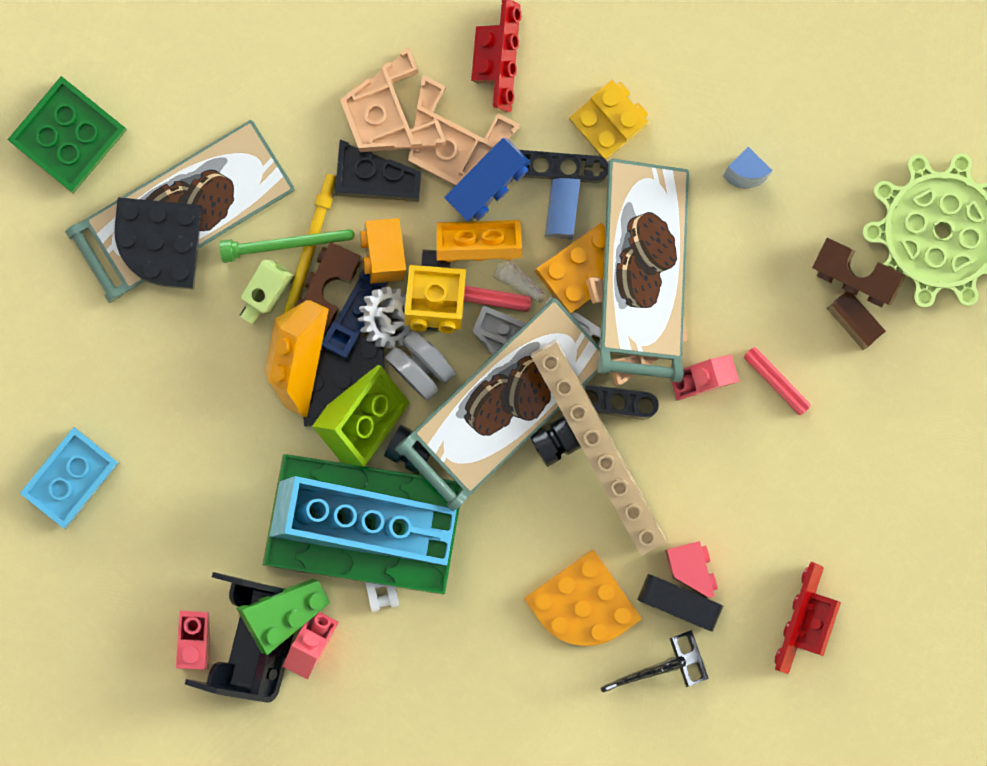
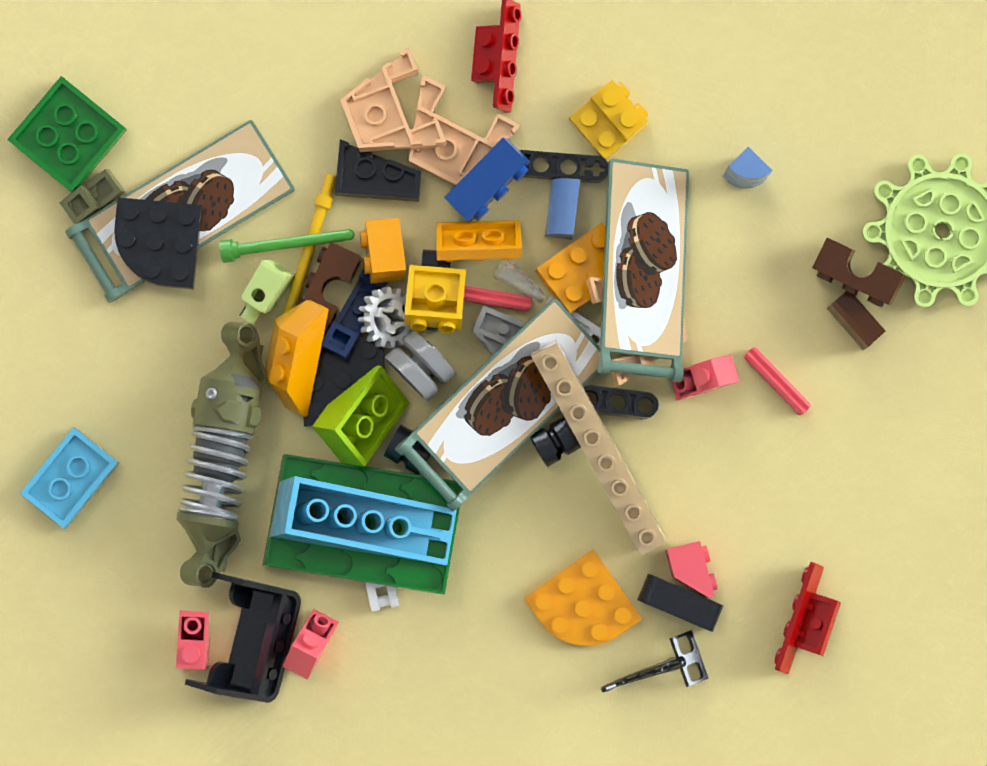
(92, 197): none -> olive slope
(222, 422): none -> olive piece
(281, 615): bright green wing -> none

